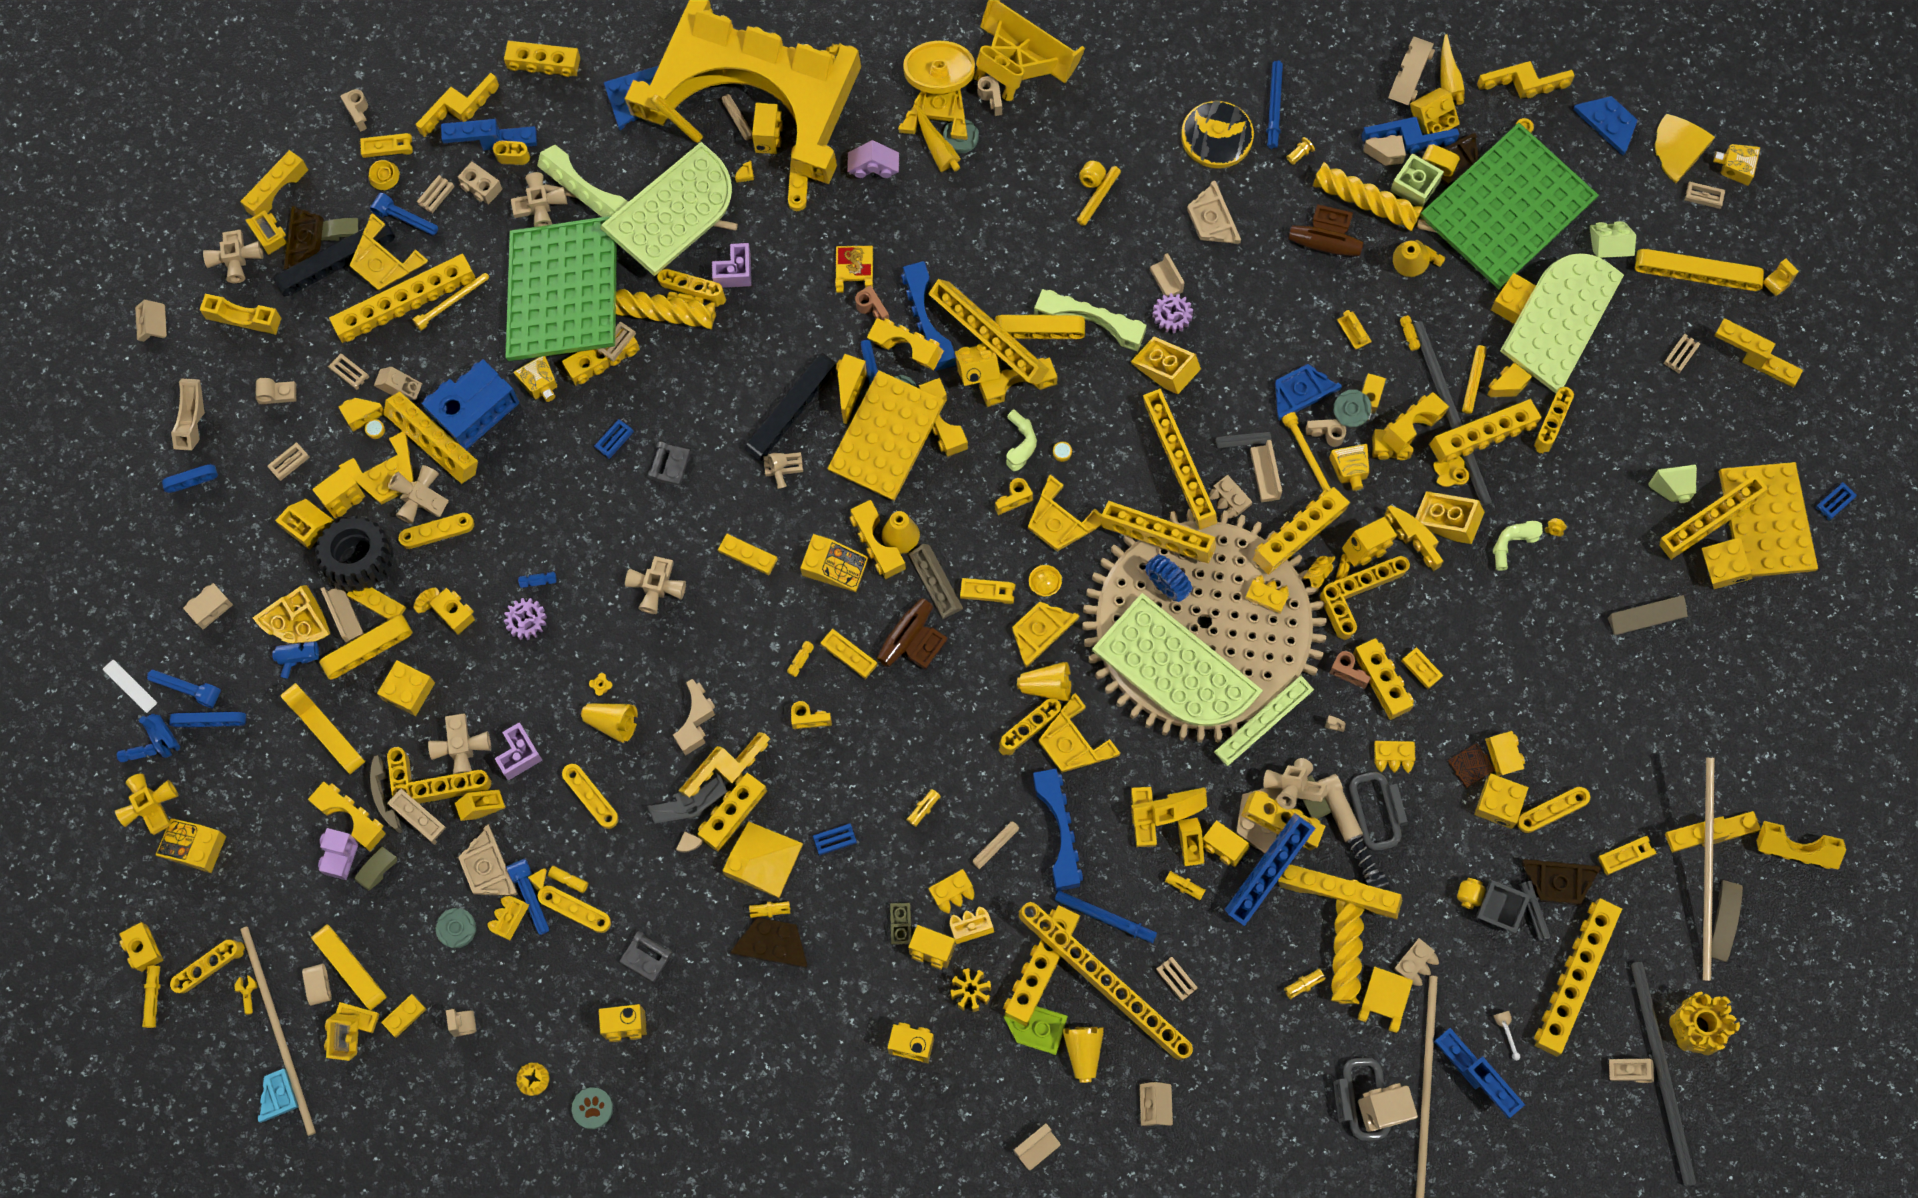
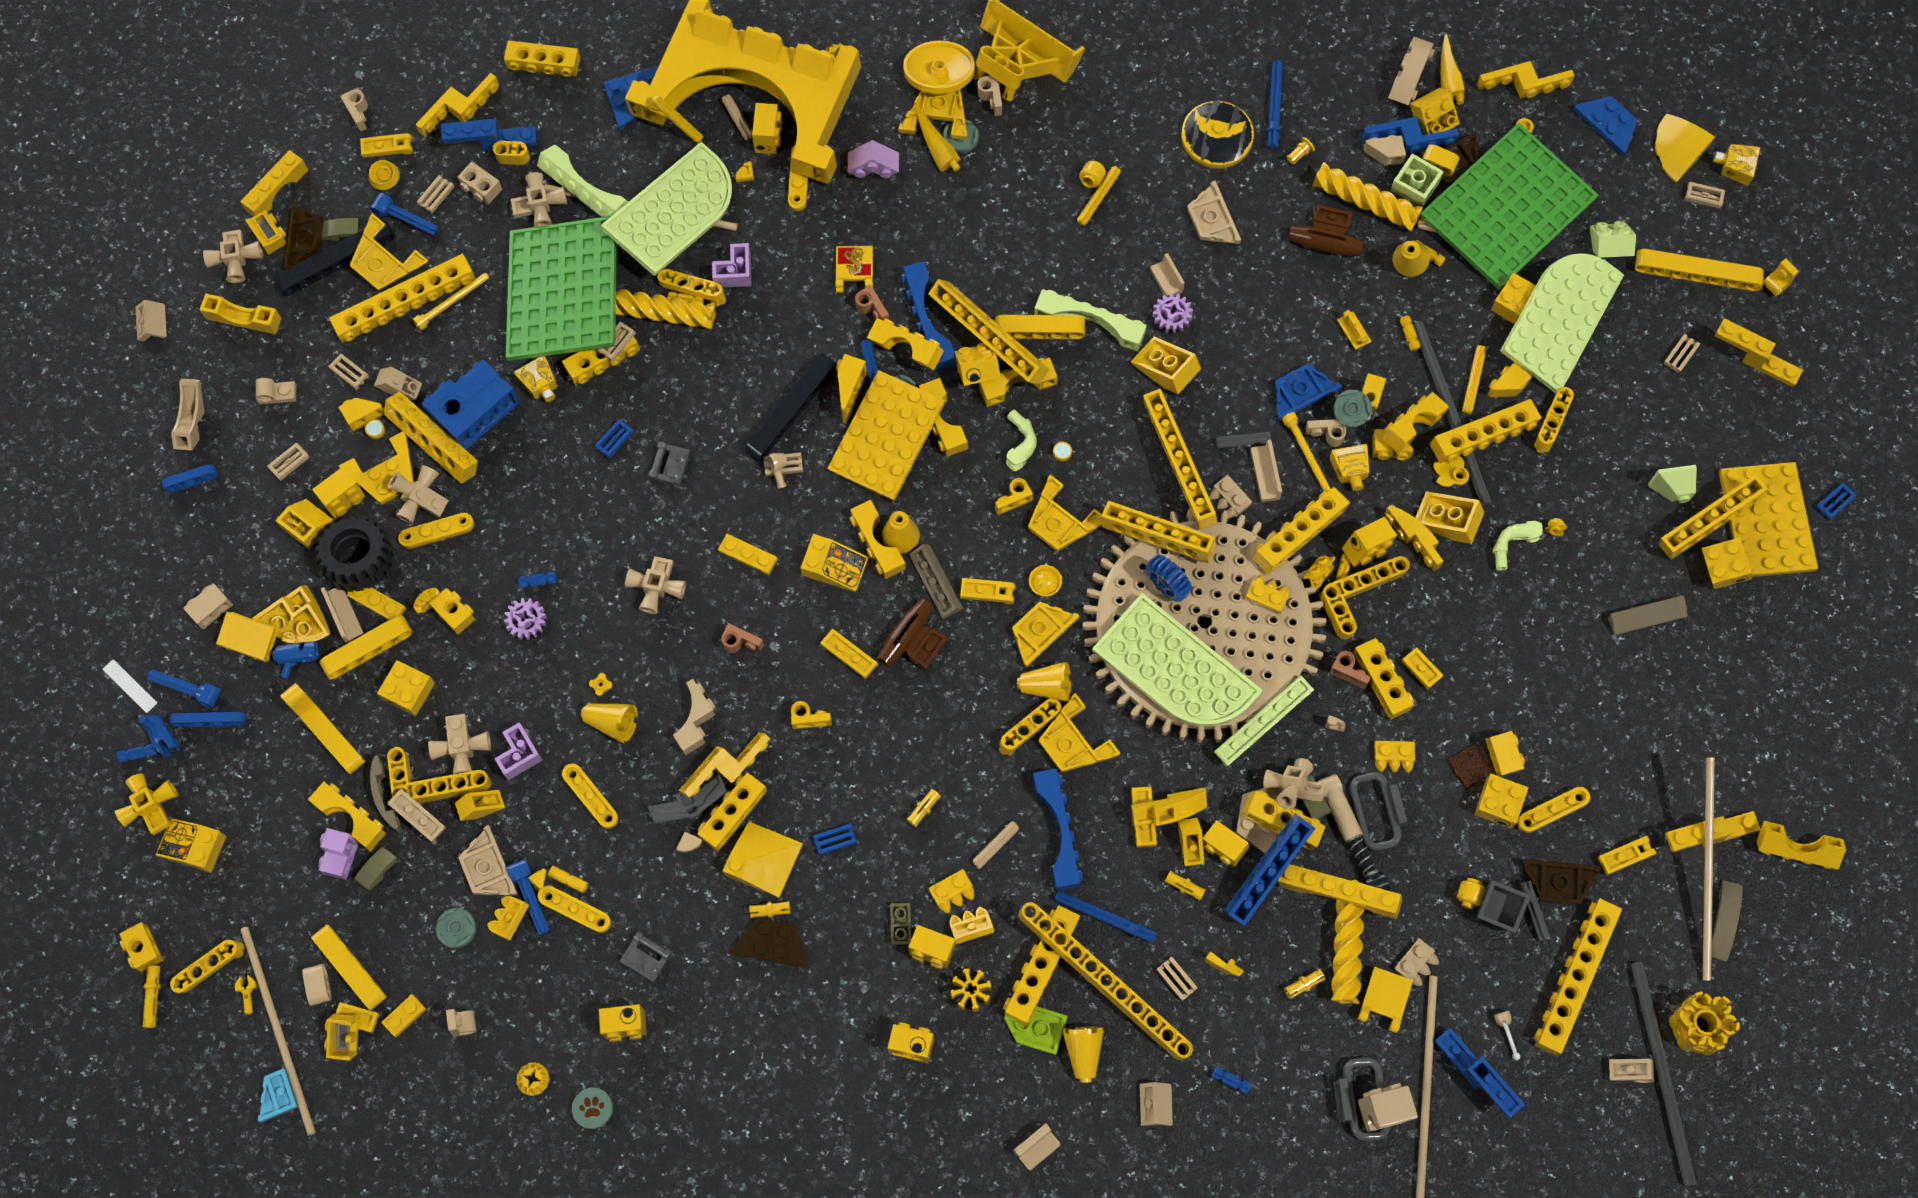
(247, 636): none -> yellow piece
(751, 641): none -> nougat plate
(800, 658): yellow axle -> none
(1229, 968): none -> yellow slope
(1231, 1080): none -> blue axle

